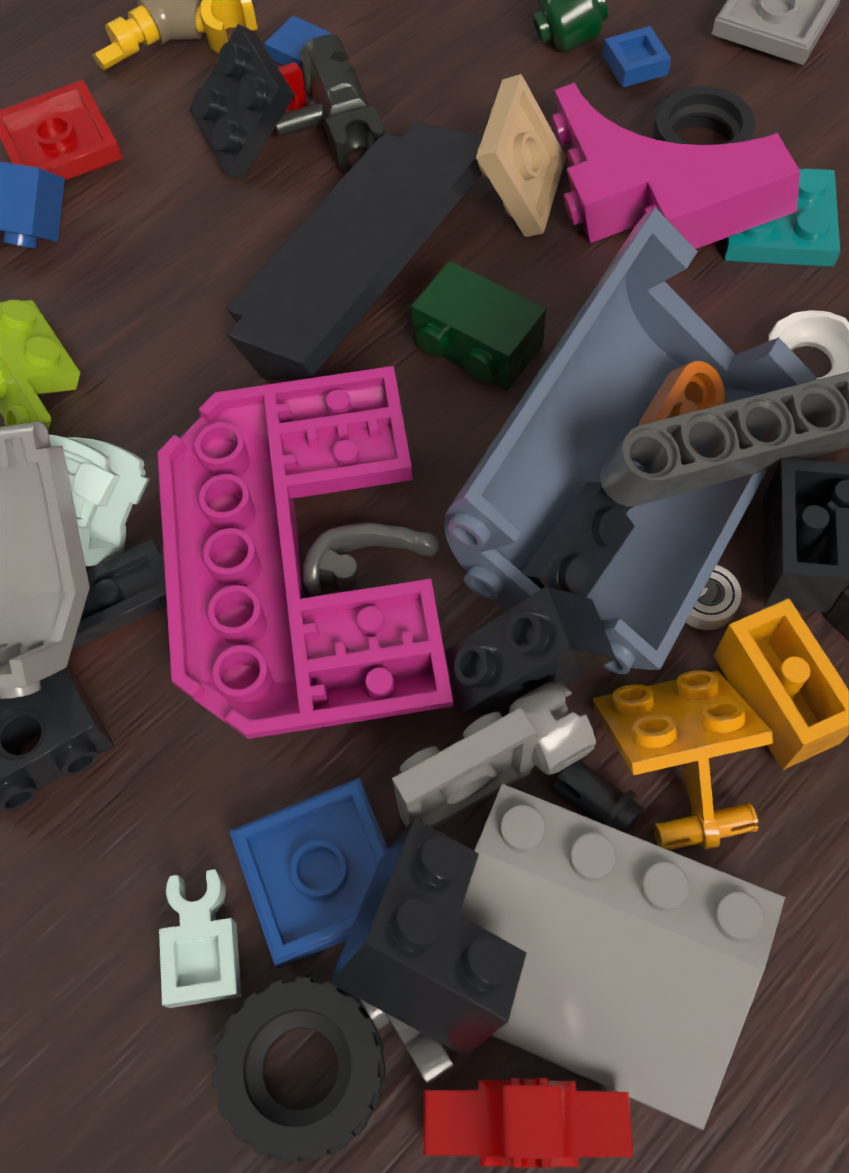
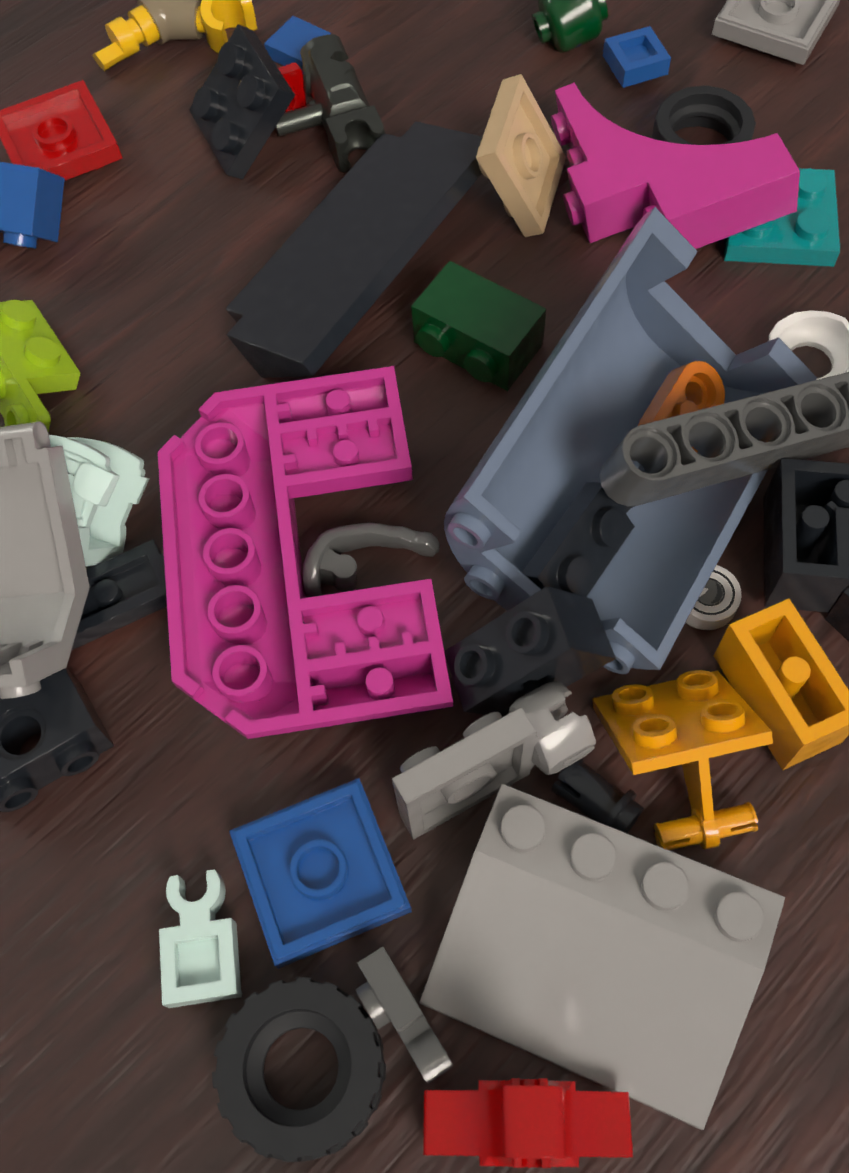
(421, 956): black brick -> none

